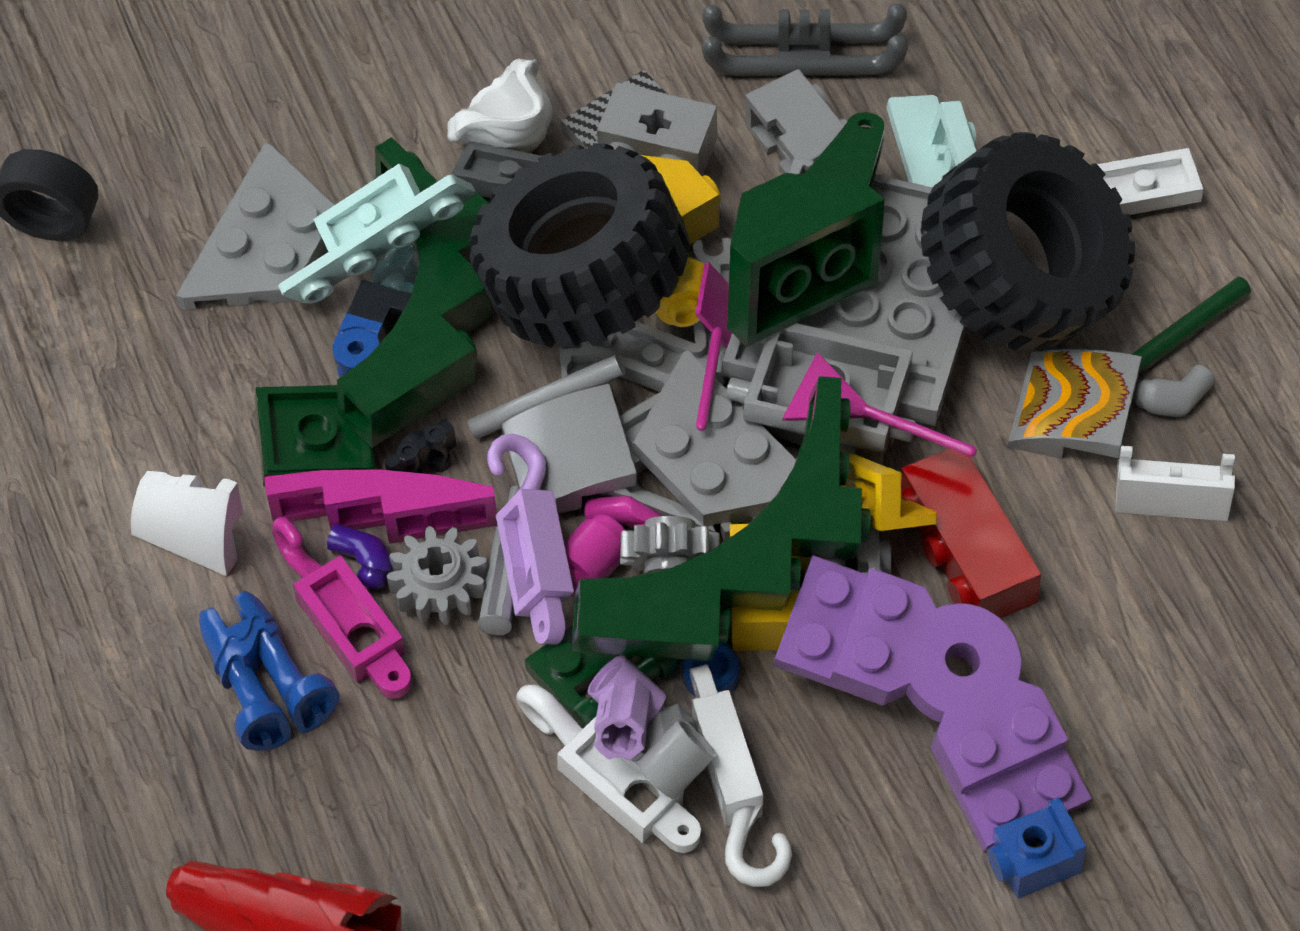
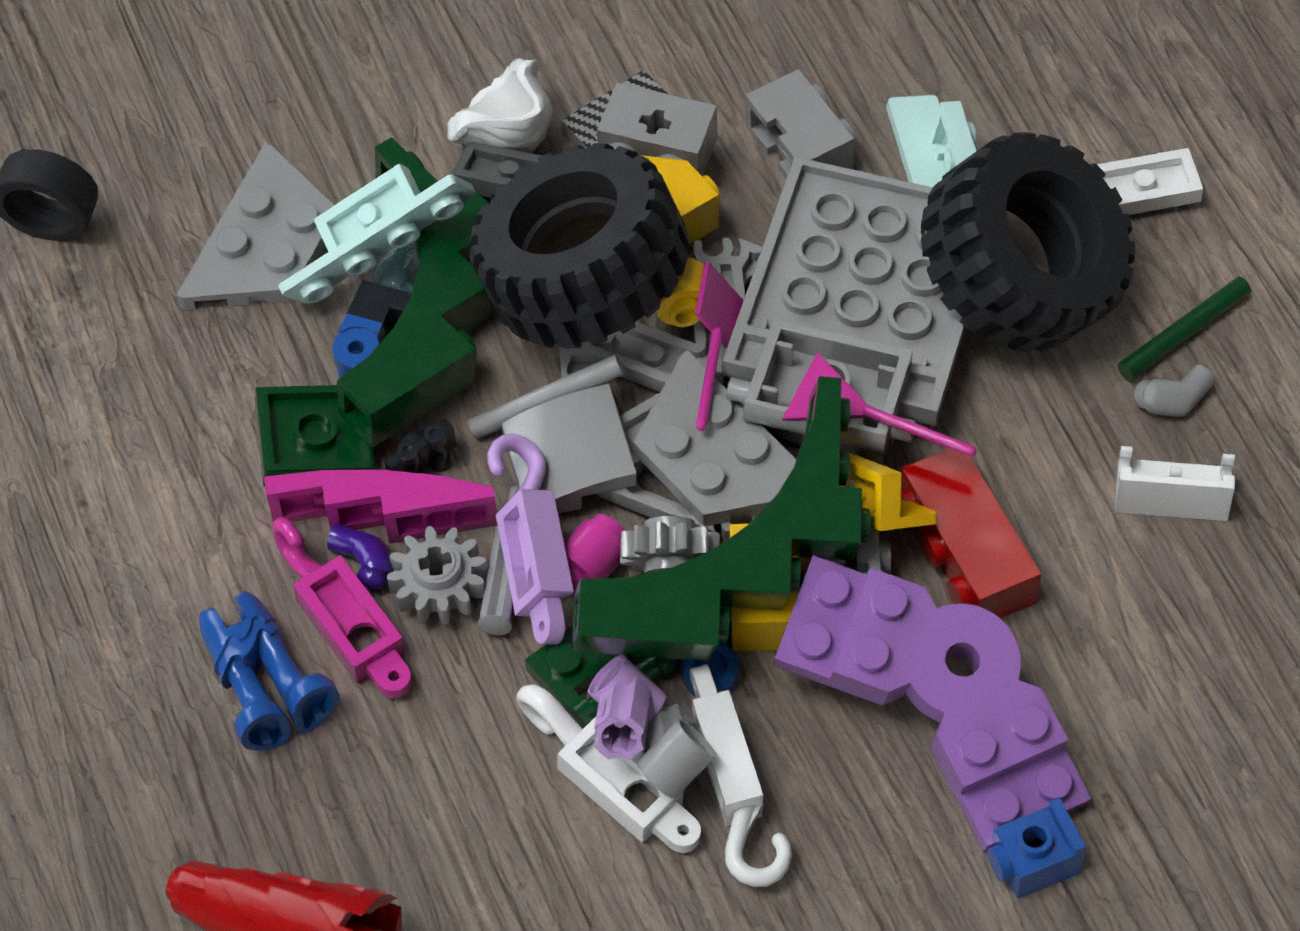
(188, 518): white slope -> none
(623, 509): dark pink arm -> none
(804, 44): dark grey piece -> none
(808, 236): dark green slope -> none
(1075, 402): slope -> none

